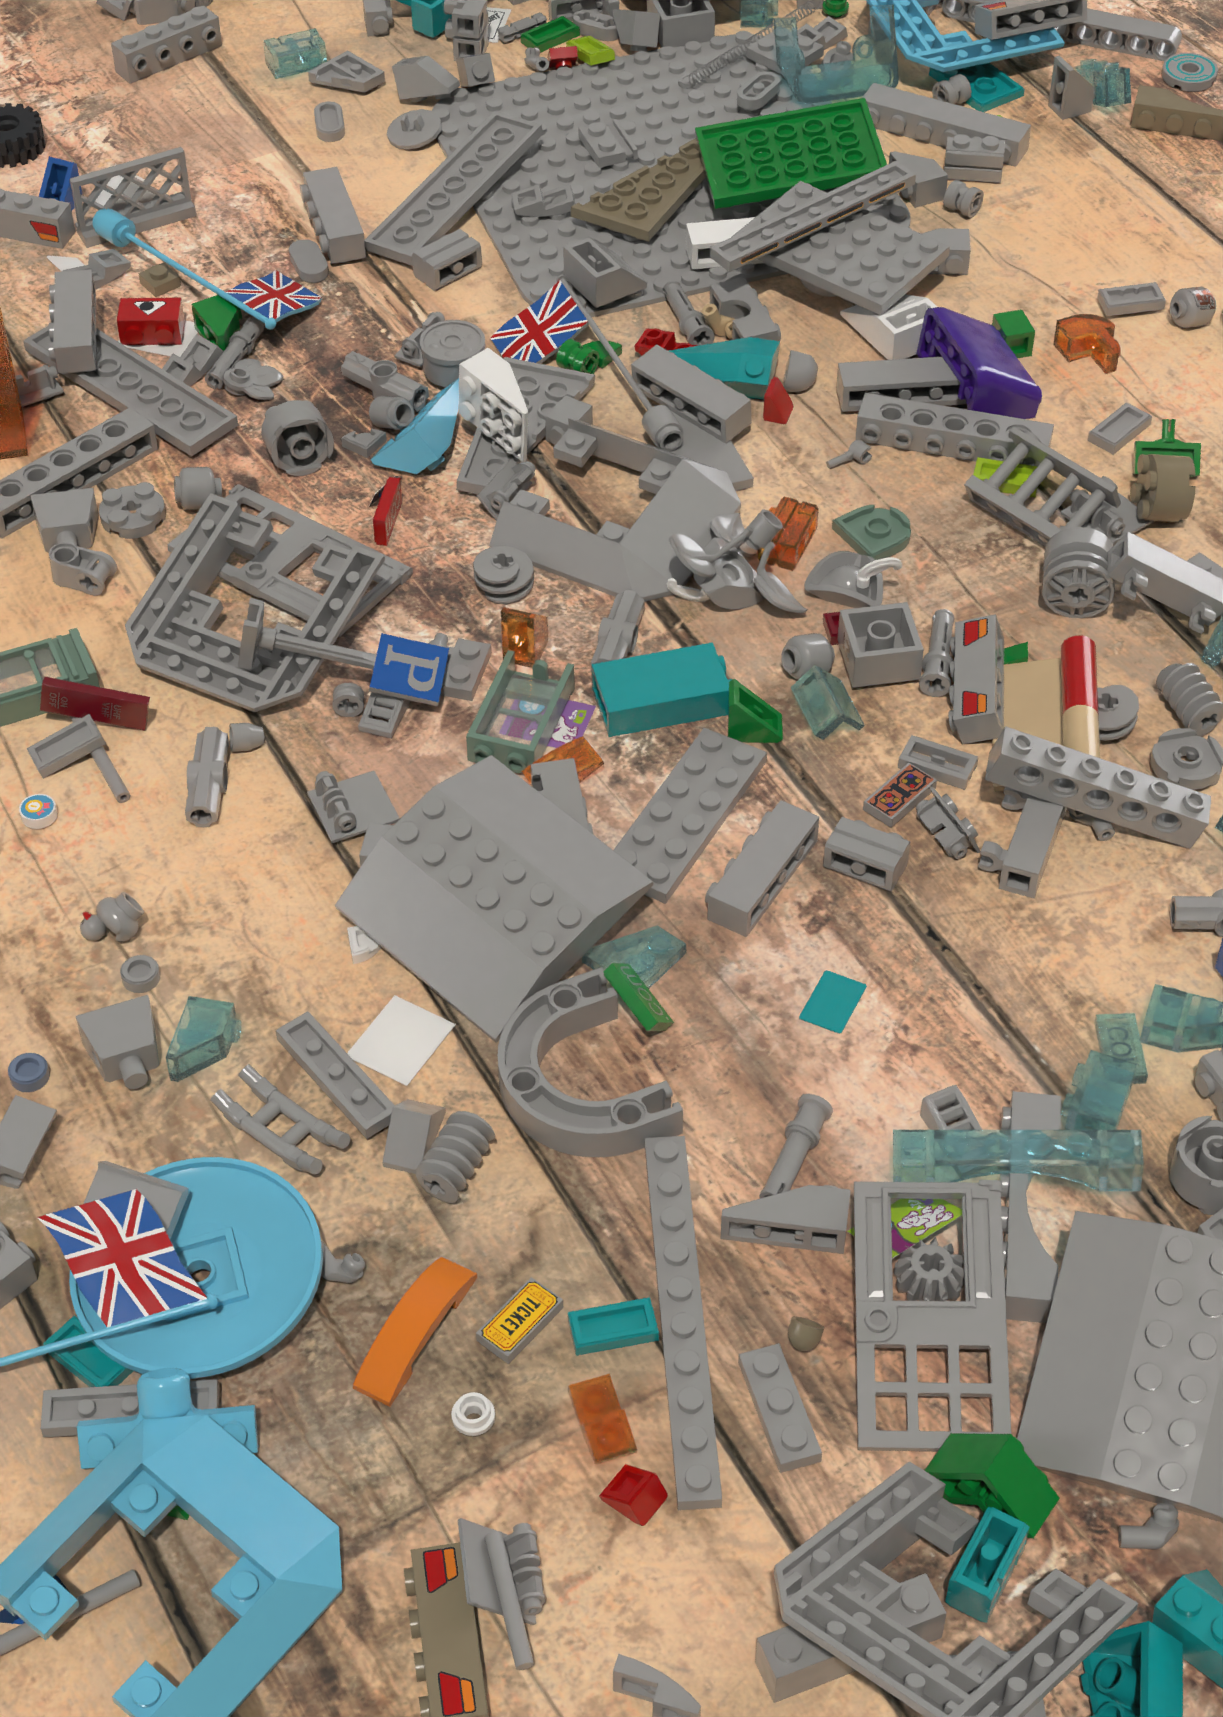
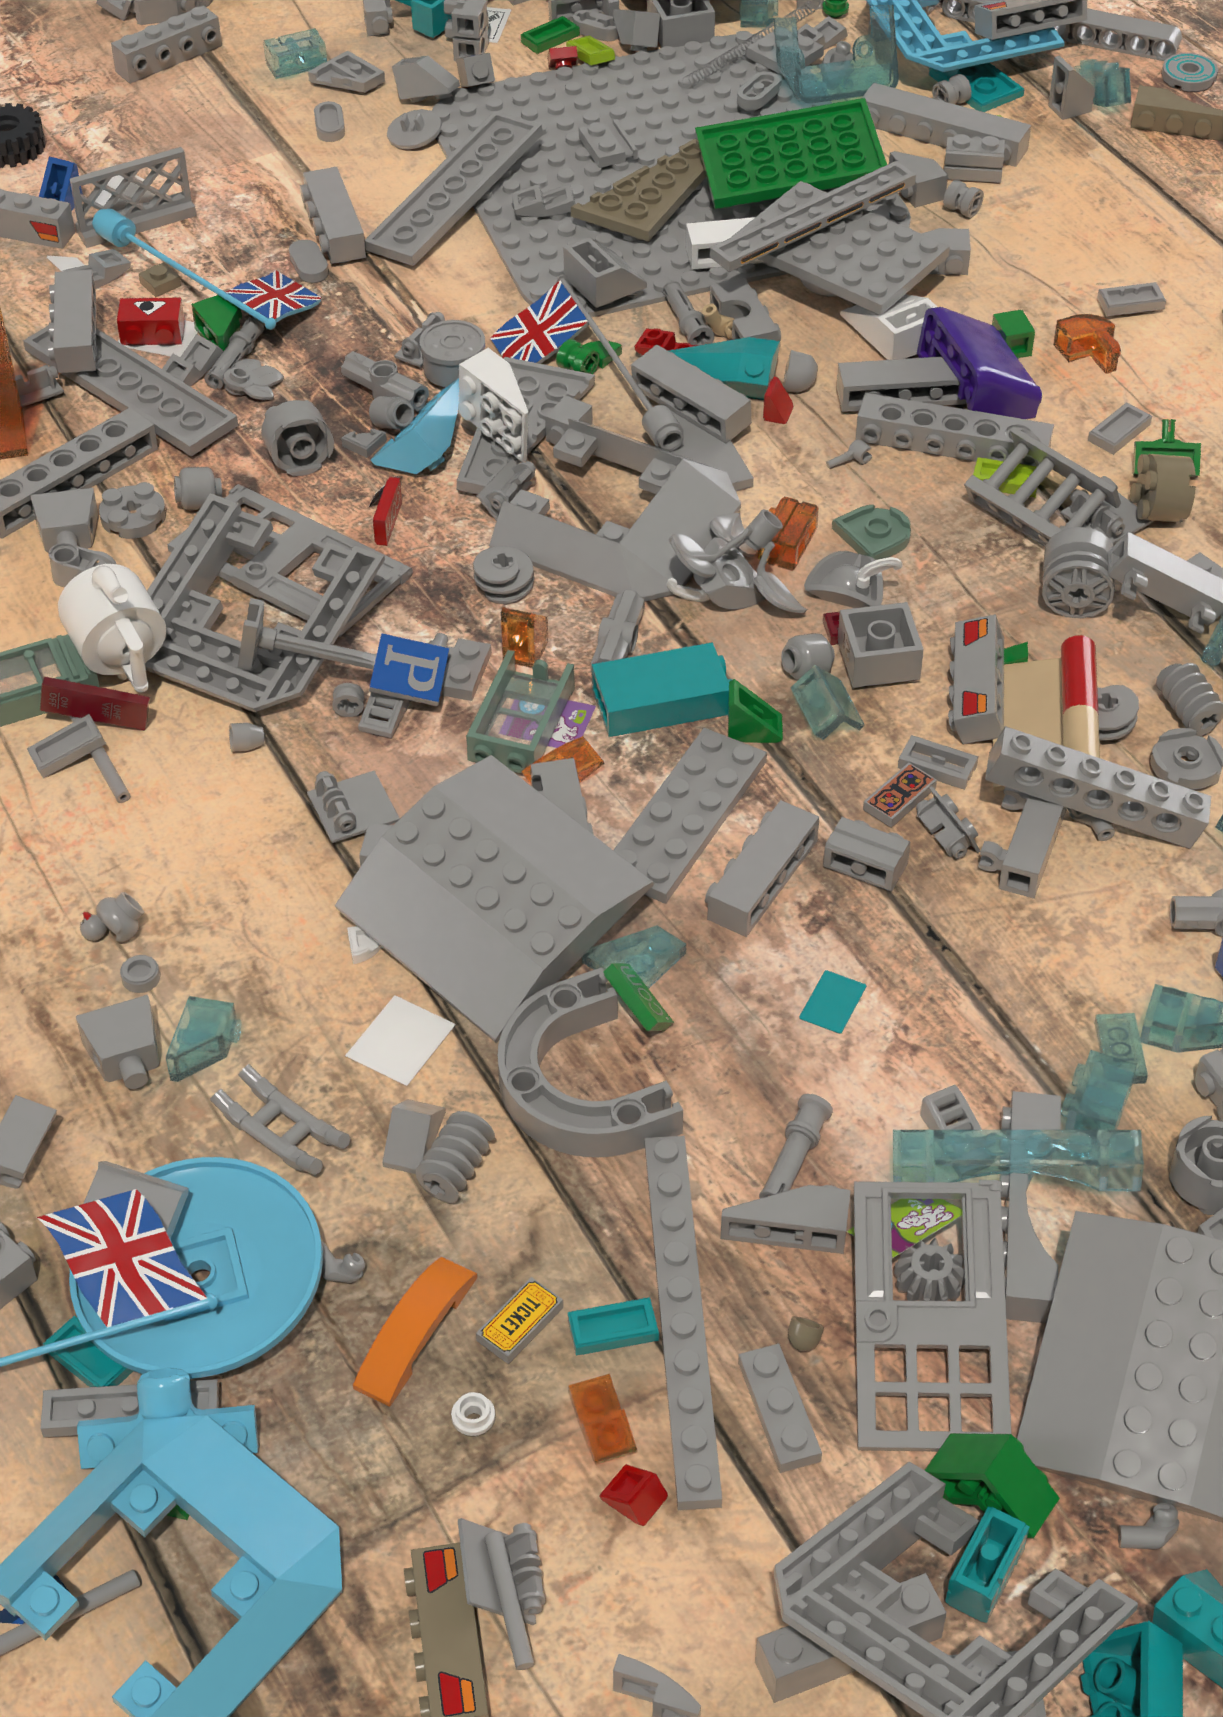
(28, 1072): sand blue tile -> none
(38, 811): tile -> none
(112, 622): none -> white piece
(207, 777): light grey piece -> none
(336, 1074): light grey plate -> none
(447, 259): light grey brick -> none
(516, 28): light grey axle -> none
(535, 61): light grey arm -> none
(937, 661): light grey pin -> none
(1192, 307): light grey head -> none

